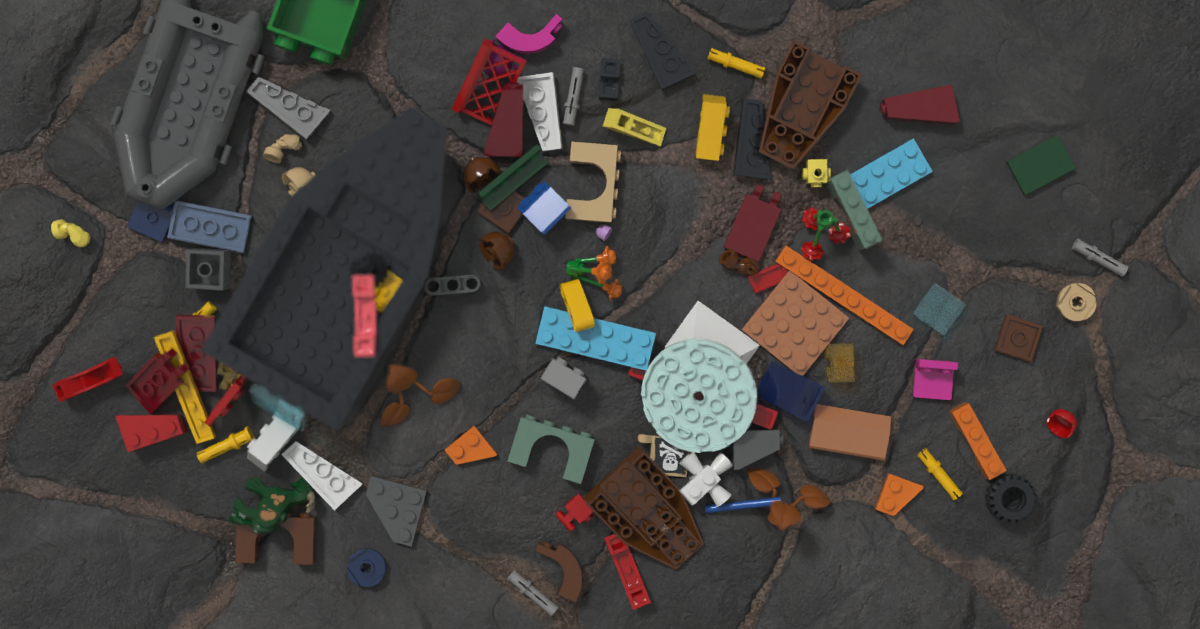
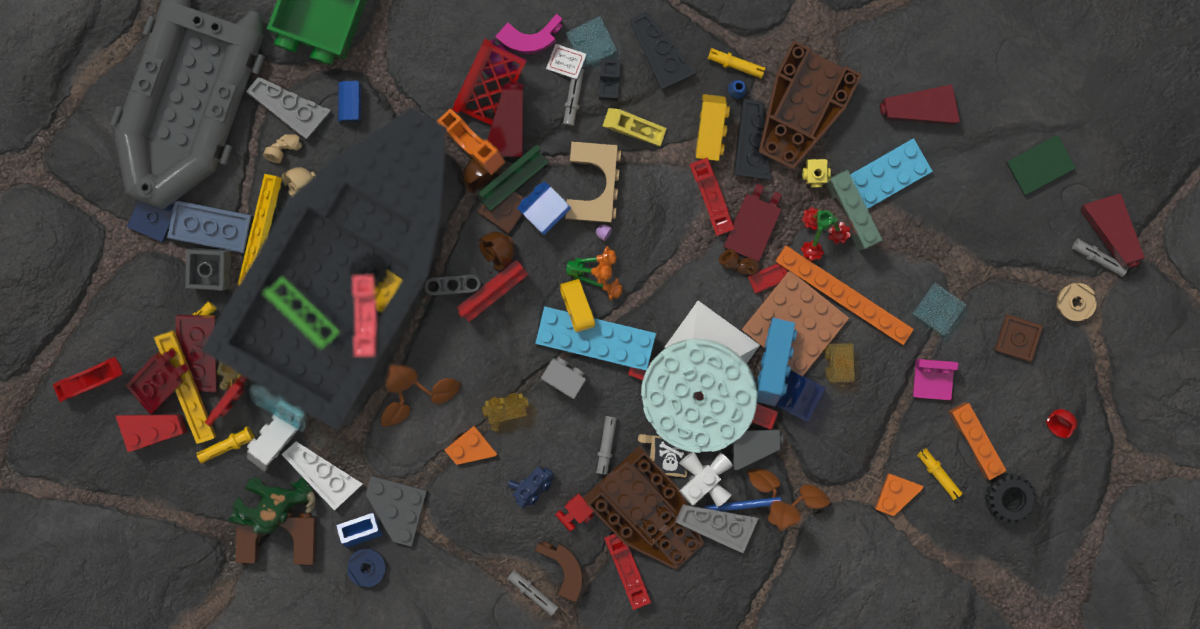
(62, 229): light yellow arm -> none
(262, 220): none -> yellow plate
(296, 318): none -> bright green fence
(349, 101): none -> blue brick
(359, 530): none -> blue brick
(474, 146): none -> orange arch
(492, 291): none -> red fence
(504, 409): none -> clear yellow brick
(530, 488): none -> dark blue brick
(531, 430): sand green arch -> none
(542, 107): white wing -> none
(566, 61): none -> white sticker
(592, 40): none -> clear light blue plate
(606, 445): none -> light grey pin
(712, 196): none -> red slope
(724, 527): none -> light grey wing
(733, 92): none -> blue cone
(775, 361): none -> dark azure wedge
(850, 432): nougat slope -> none
(1114, 227): none -> dark red slope

